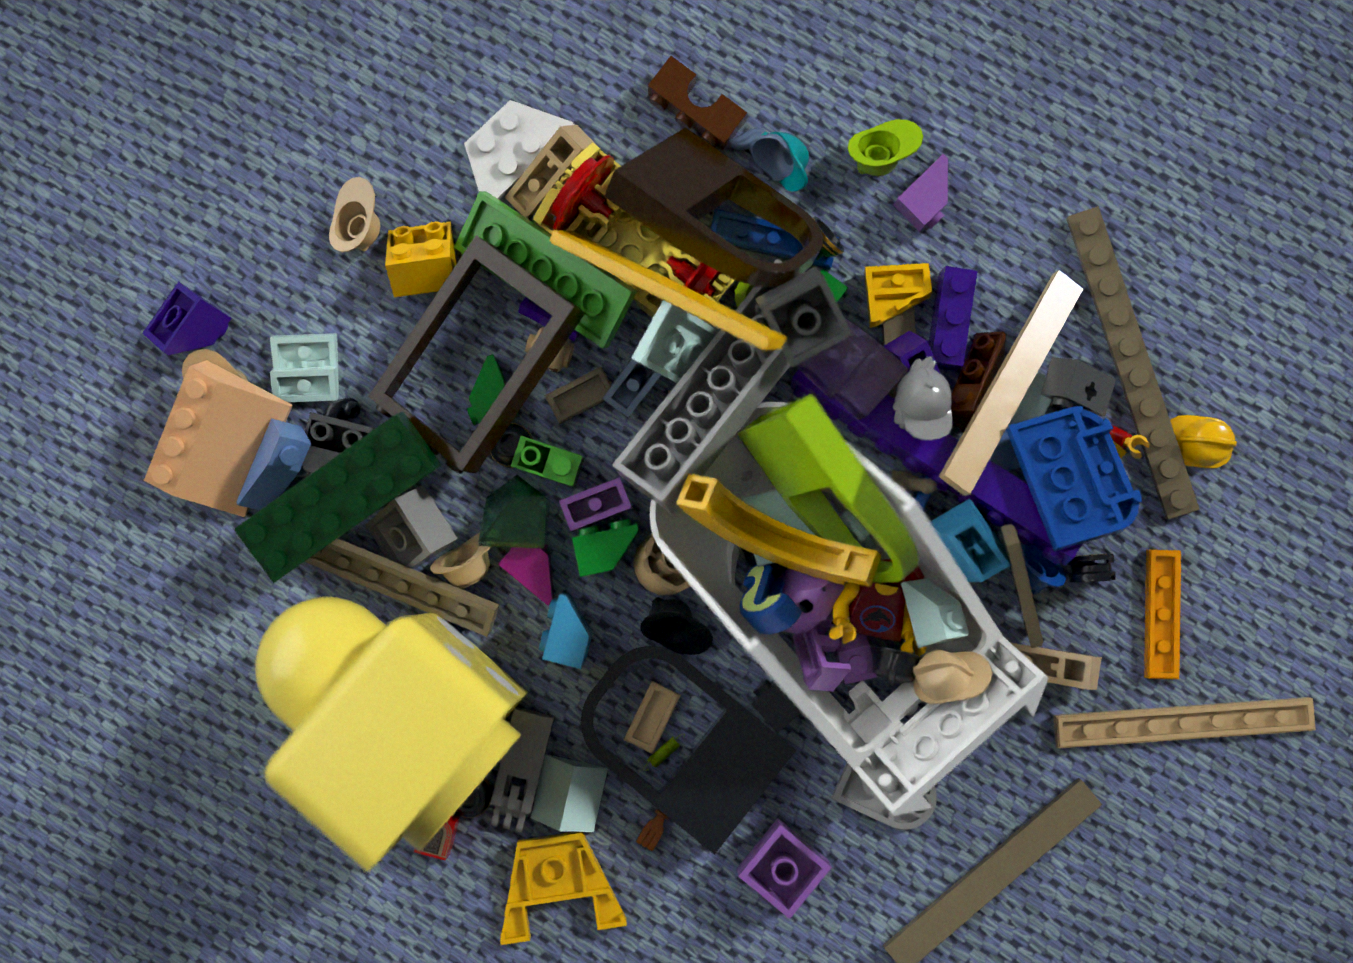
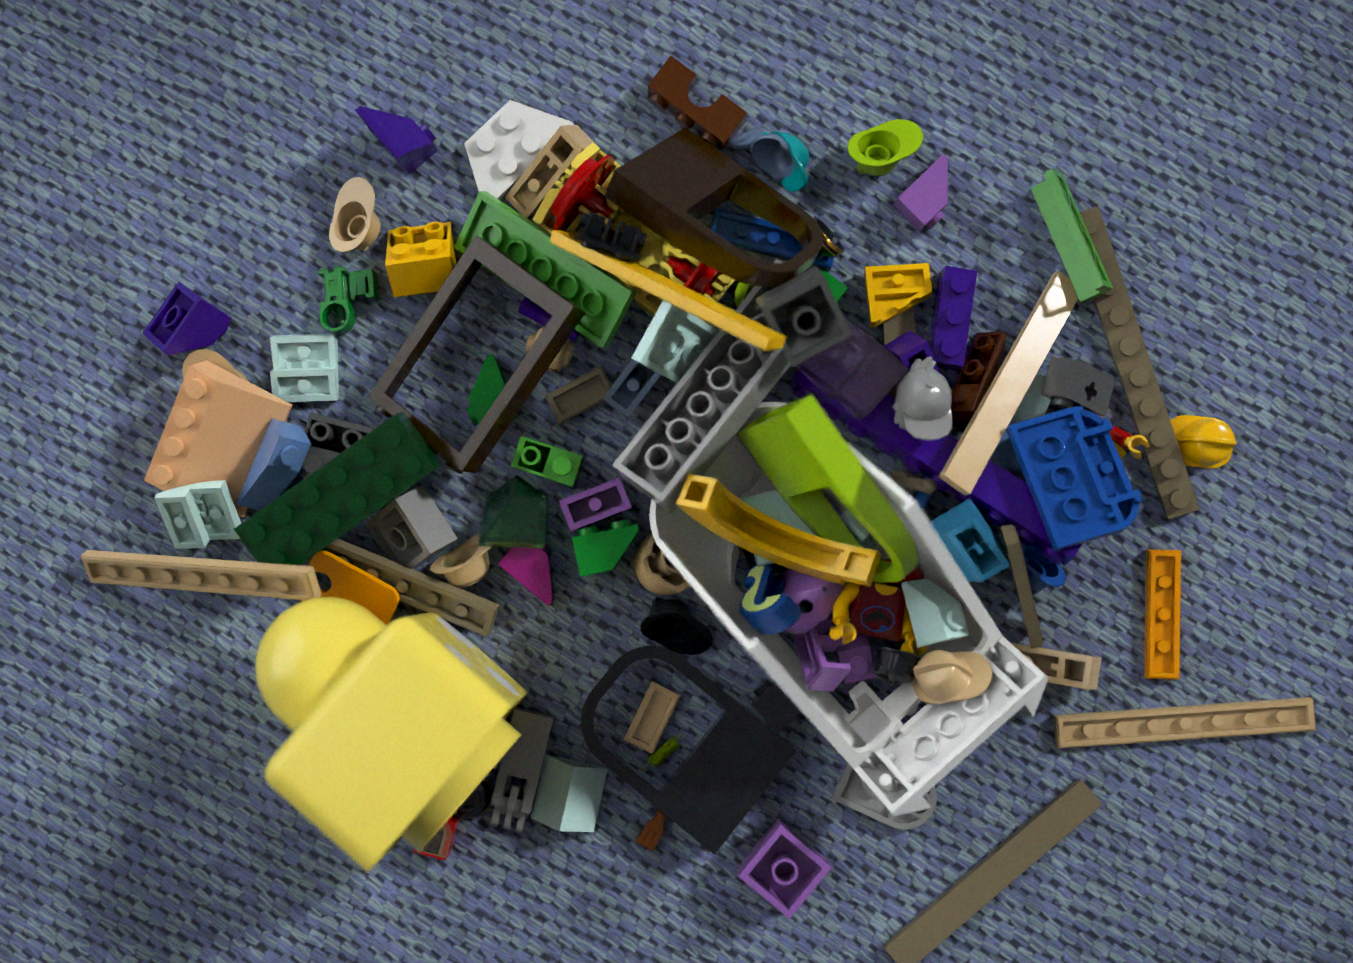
(198, 514): none -> light aqua slope
(202, 575): none -> tan tile
(343, 288): none -> green piece
(343, 409): black arm -> none
(356, 586): none -> light orange piece
(400, 136): none -> dark purple slope
(507, 444): black piece -> none
(554, 871): yellow wing -> none
(569, 634): dark azure slope -> none
(595, 236): none -> black hinge
(1071, 237): none -> bright green fence
(1092, 571): black wheel -> none

